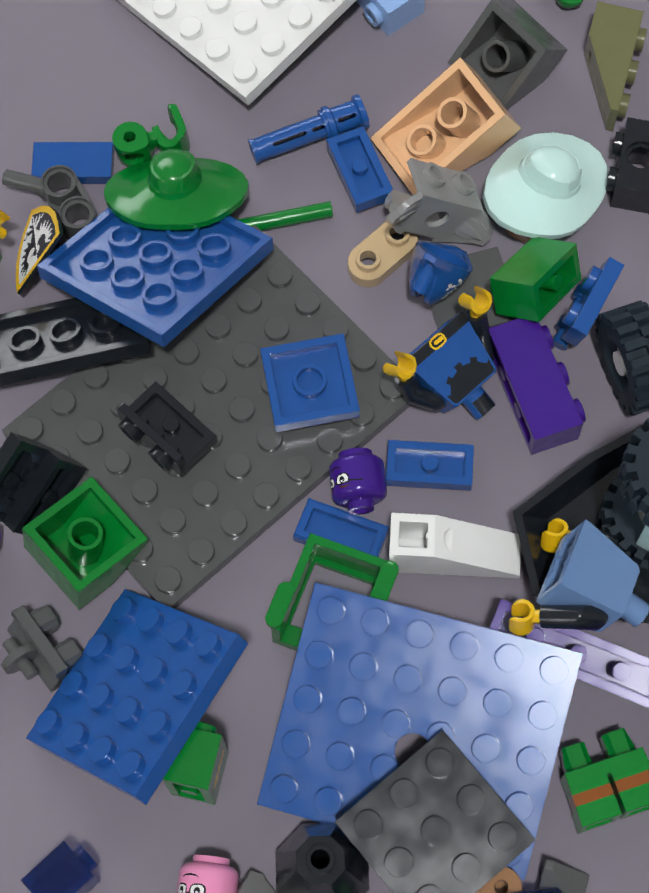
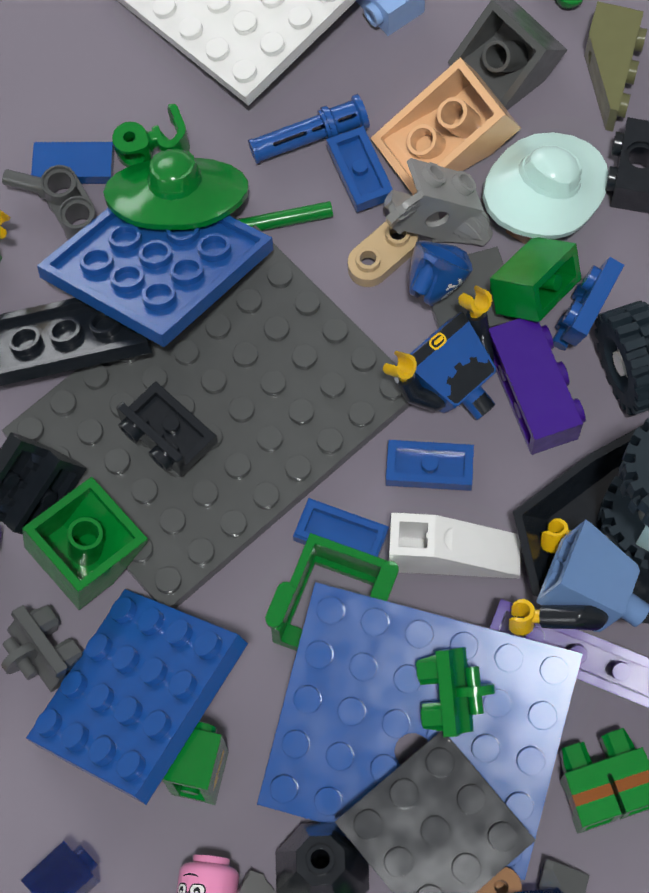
(38, 241): shield -> none
(310, 382): blue plate -> none
(358, 480): dark purple head -> none
(458, 690): none -> green hips

